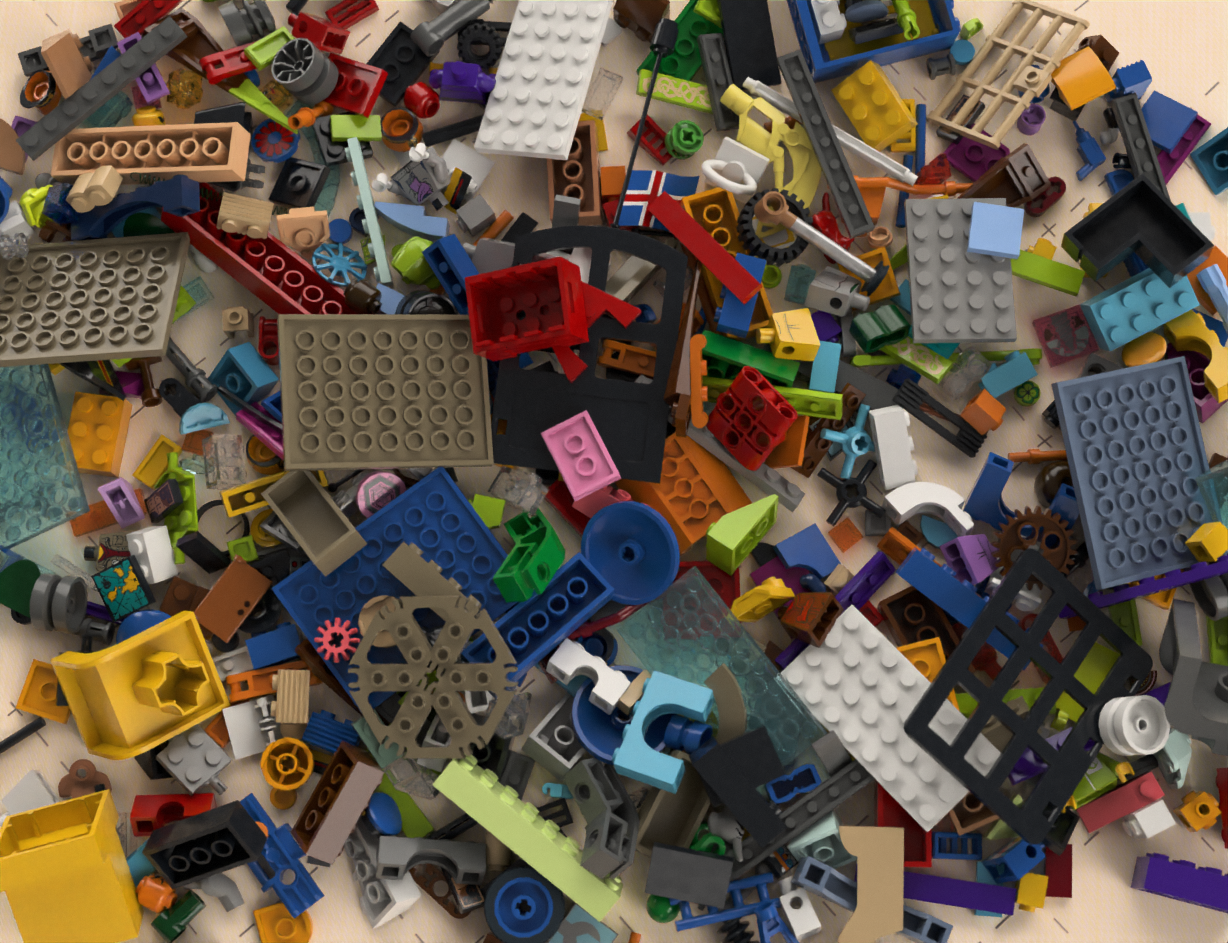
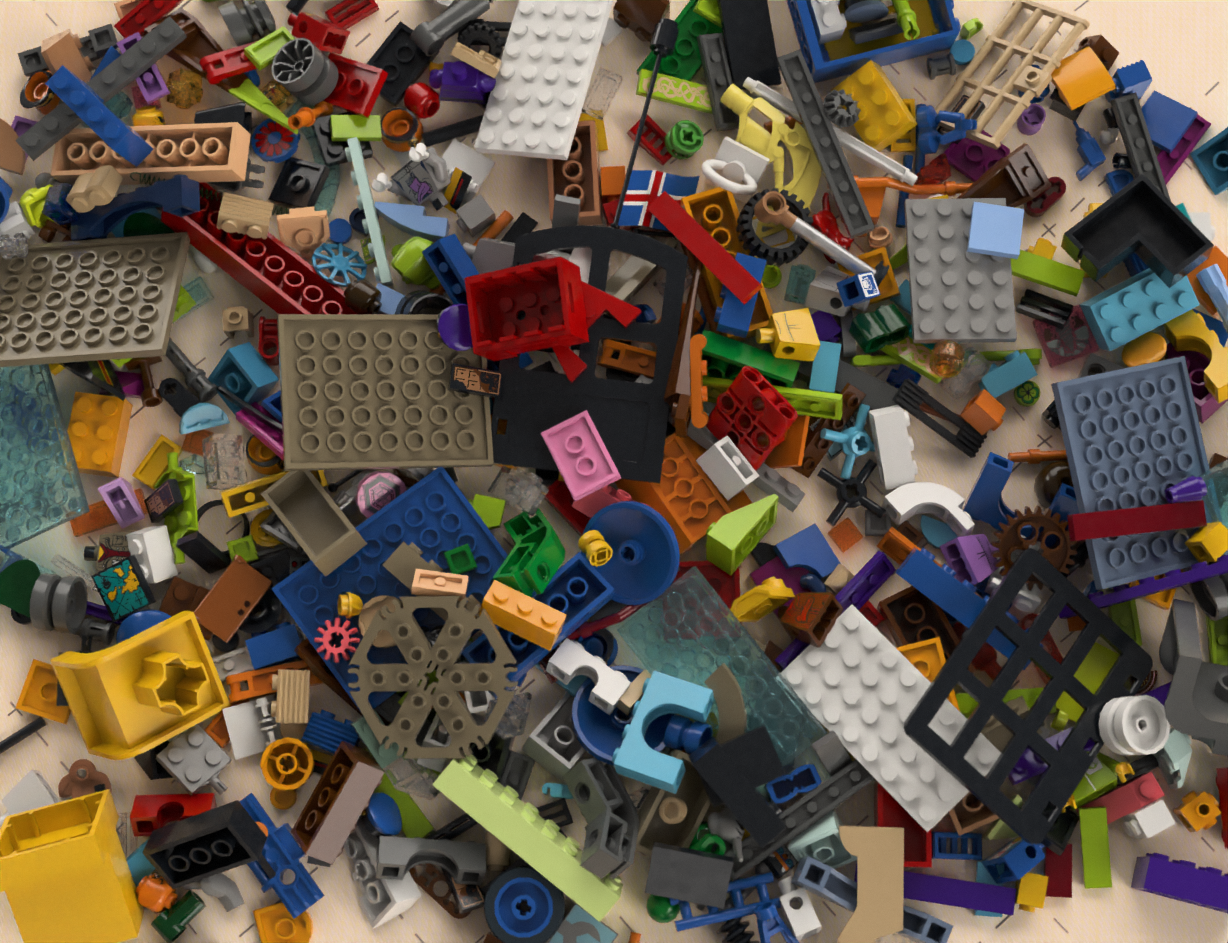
(98, 117): none -> blue arch
(349, 605): none -> yellow plate
(439, 584): none -> light nougat plate
(454, 327): none -> dark purple piece
(460, 560): none -> green tile
(475, 381): none -> tile
(482, 61): none -> tan tile
(523, 615): none -> light orange brick
(595, 548): none -> yellow wheel
(672, 810): none -> tan tile
(727, 468): none -> white brick
(840, 116): none -> dark grey gear
(858, 289): none -> blue brick
(928, 122): none -> blue piece
(947, 359): none -> clear orange head
(1045, 305): none -> black tile
(1095, 847): none -> lime tile
(1136, 520): none -> dark red tile
(1190, 489): none -> dark purple cone

